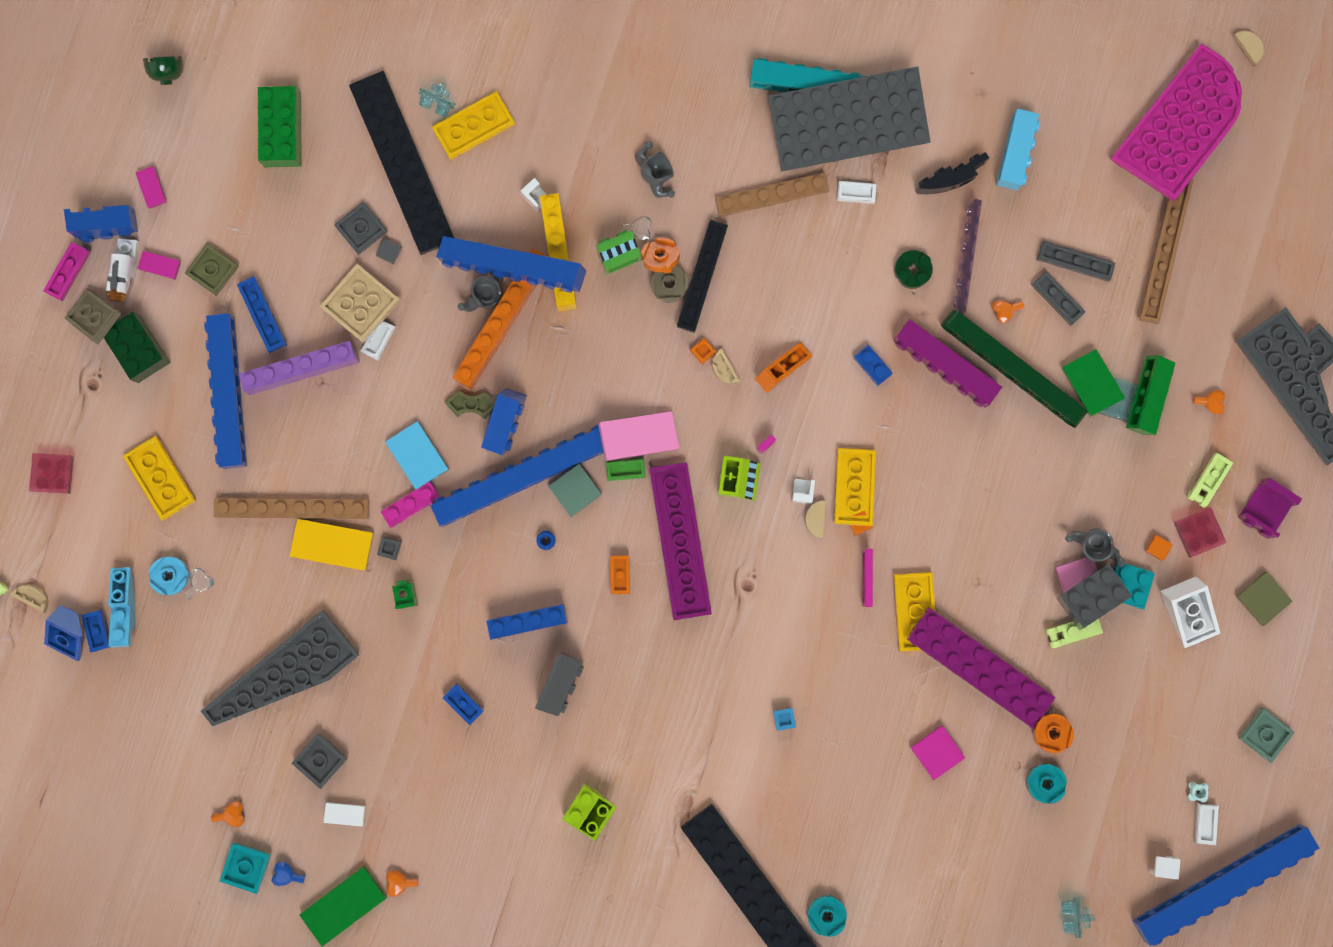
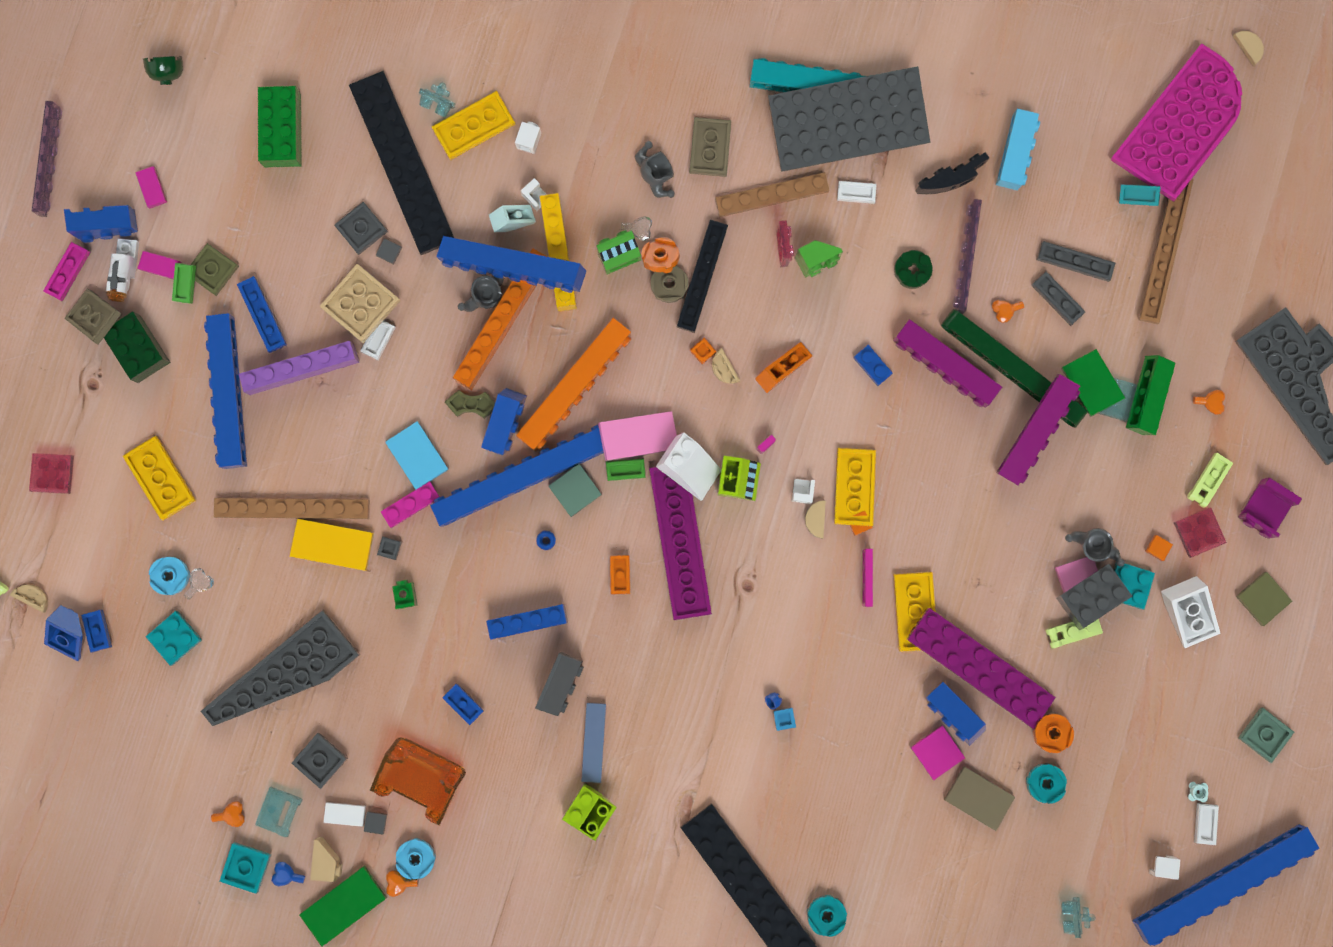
(47, 153): none -> clear purple plate
(122, 607): medium azure slope -> none
(173, 638): none -> teal plate
(183, 283): none -> bright green tile
(273, 808): none -> clear light blue plate
(325, 862): none -> tan slope
(375, 822): none -> dark grey tile
(416, 847): none -> medium azure plate
(419, 777): none -> clear orange windscreen
(511, 217): none -> light aqua slope
(528, 137): none -> white brick
(574, 384): none -> orange brick
(593, 742): none -> sand blue tile
(689, 466): none -> white slope
(710, 147): none -> dark tan tile
(773, 701): none -> blue hinge
(785, 250): none -> clear pink plate
(817, 256): none -> bright green slope
(956, 714): none -> blue wedge
(979, 798): none -> dark tan tile
(1038, 429): none -> magenta brick
(1140, 195): none -> teal tile

